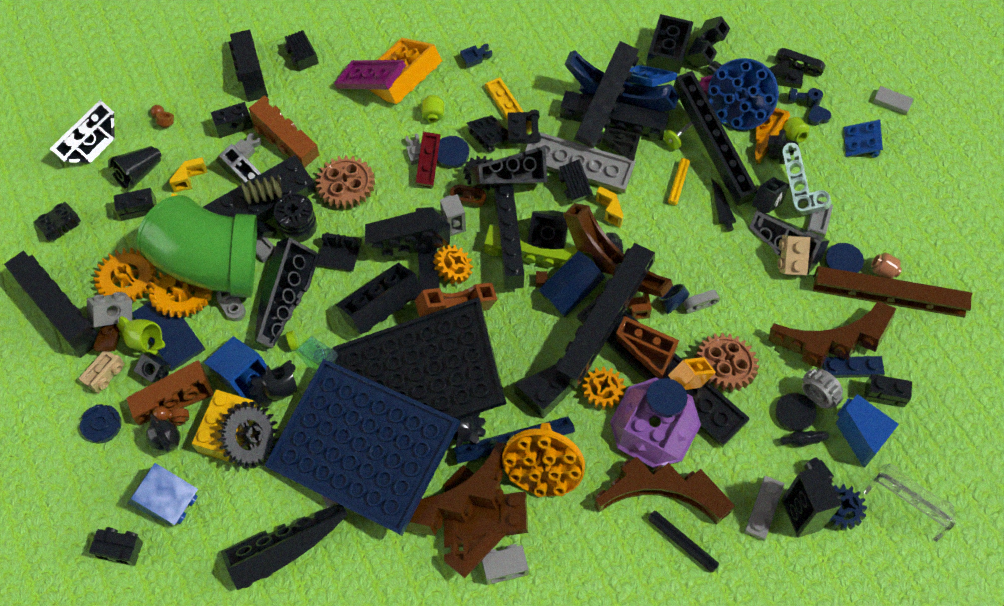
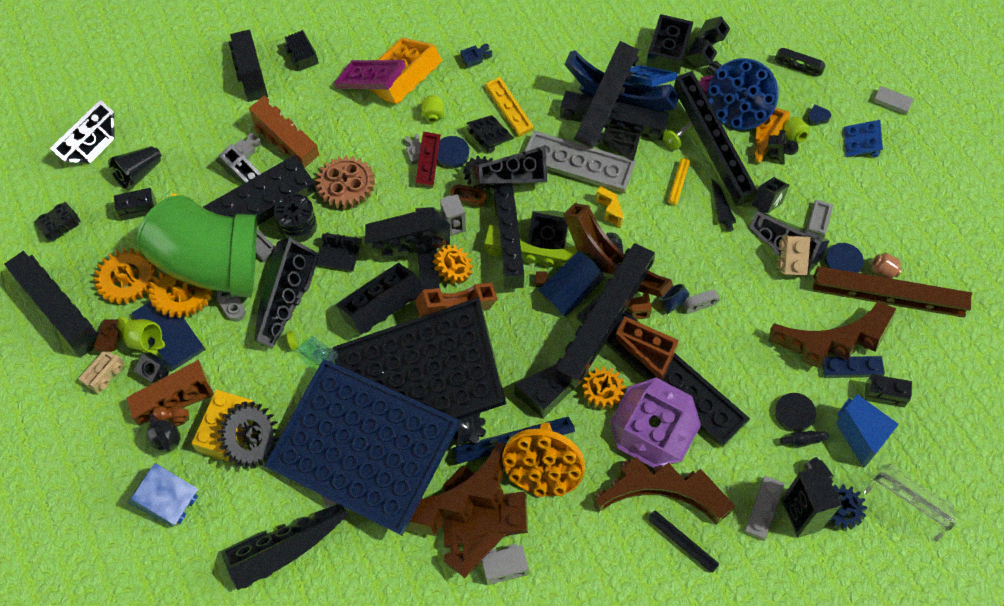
(99, 315): light grey brick -> none
(100, 423): dark blue tile -> none
(115, 546): black brick -> none
(163, 118): dark orange plate -> none
(181, 179): yellow slope -> none
(232, 119): black brick -> none
(236, 366): blue slope -> none
(262, 190): olive piece -> none
(265, 230): black tile -> none
(274, 384): black piece -> none
(517, 127): black plate -> none
(575, 180): black brick -> none
(666, 397): dark blue tile -> none
(692, 373): light orange brick -> none
(729, 358): nougat gear -> none
(787, 77): black slope -> none
(800, 178): light aqua beam -> none
(813, 96): dark blue leg -> none
(822, 388): light grey gear -> none

